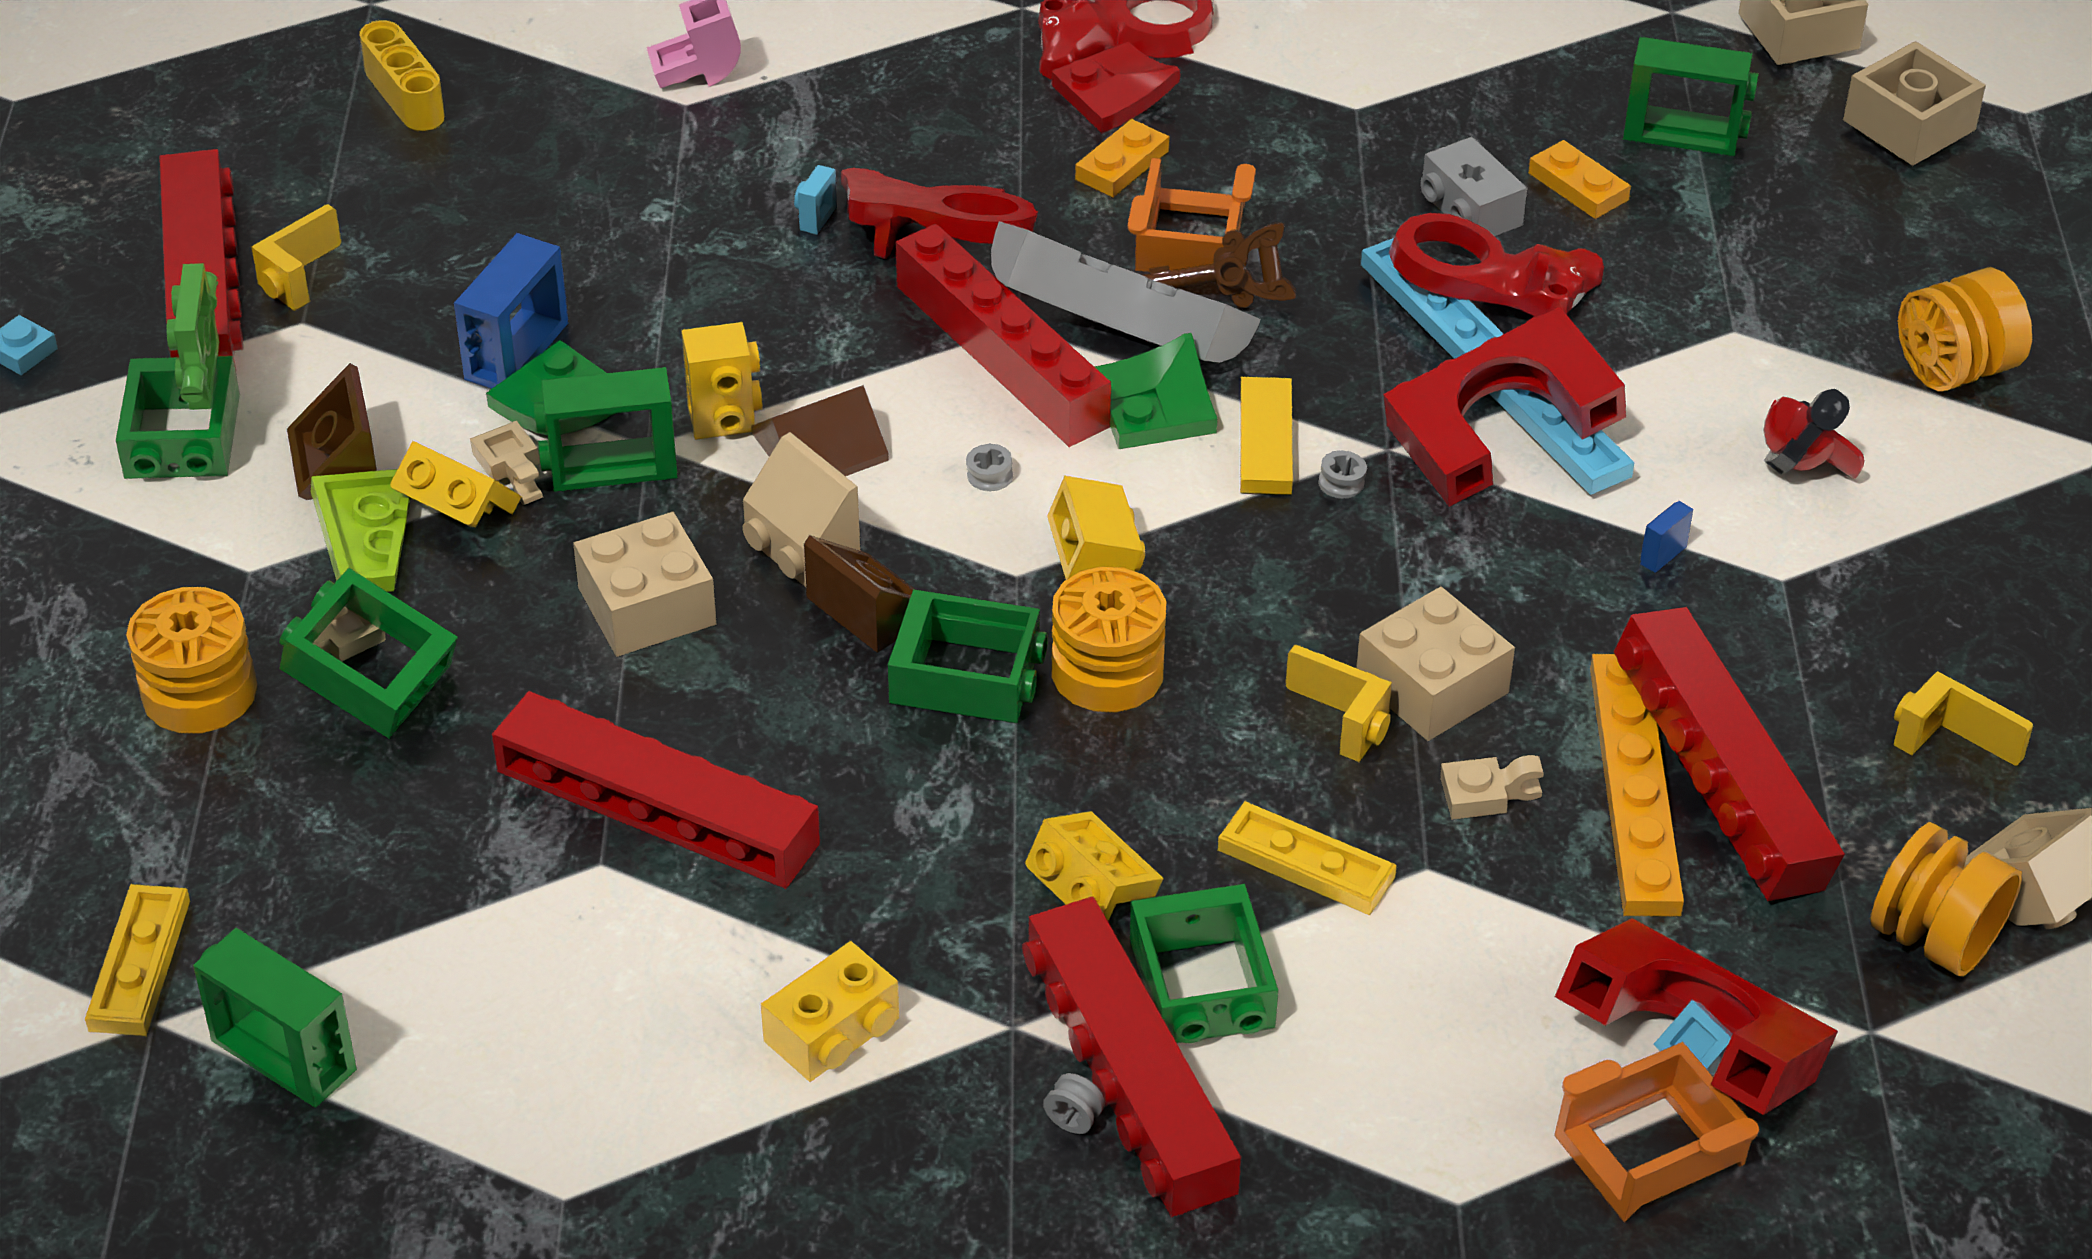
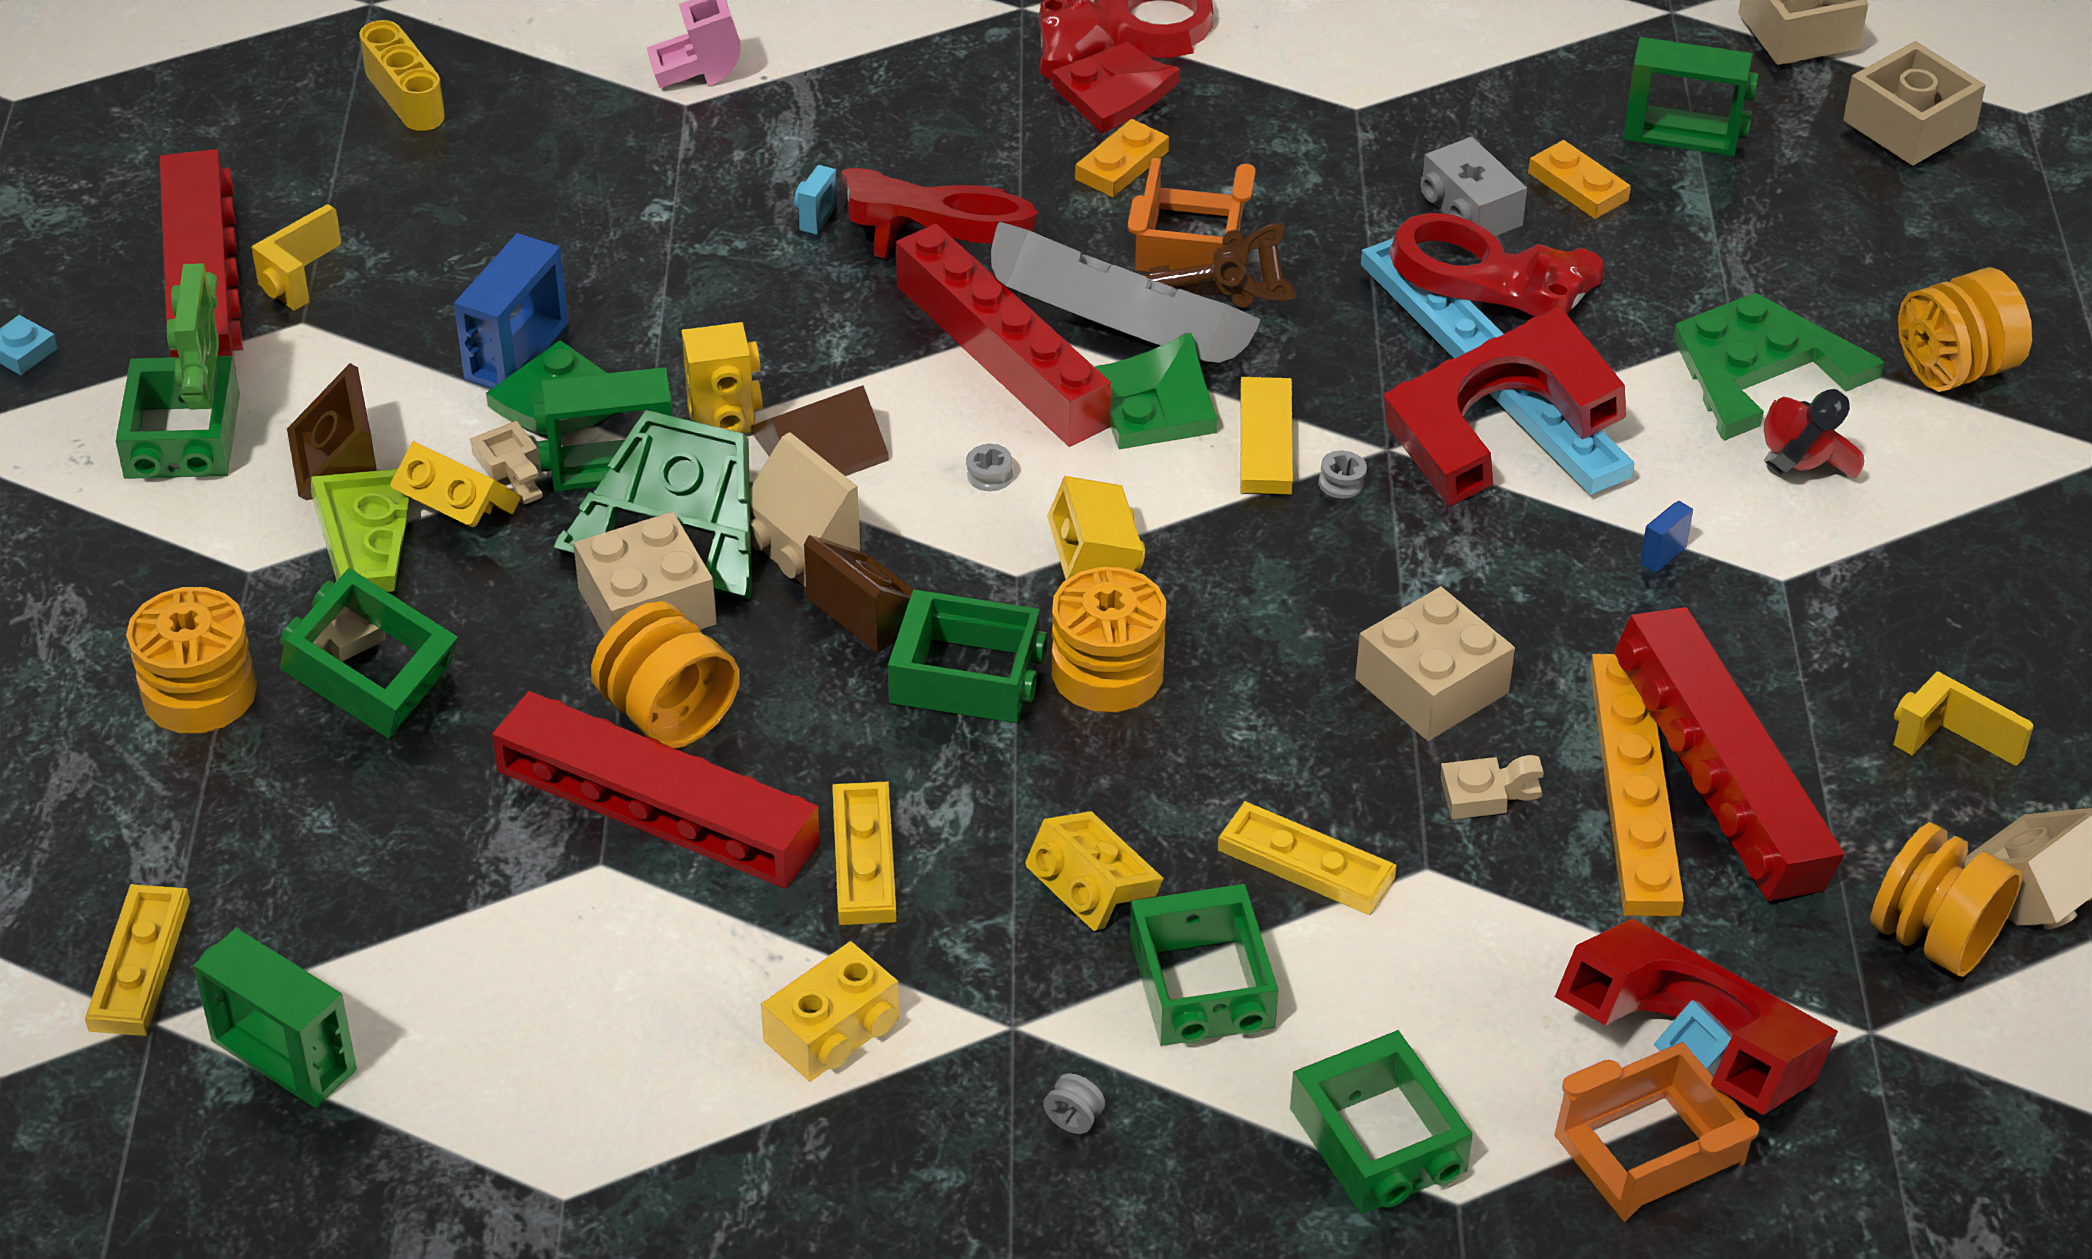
(665, 674): none -> light orange wheel
(682, 470): none -> wing
(864, 853): none -> yellow tile
(1132, 1057): red brick -> none
(1346, 688): yellow bracket -> none
(1359, 1075): none -> green window
(1756, 342): none -> green wing

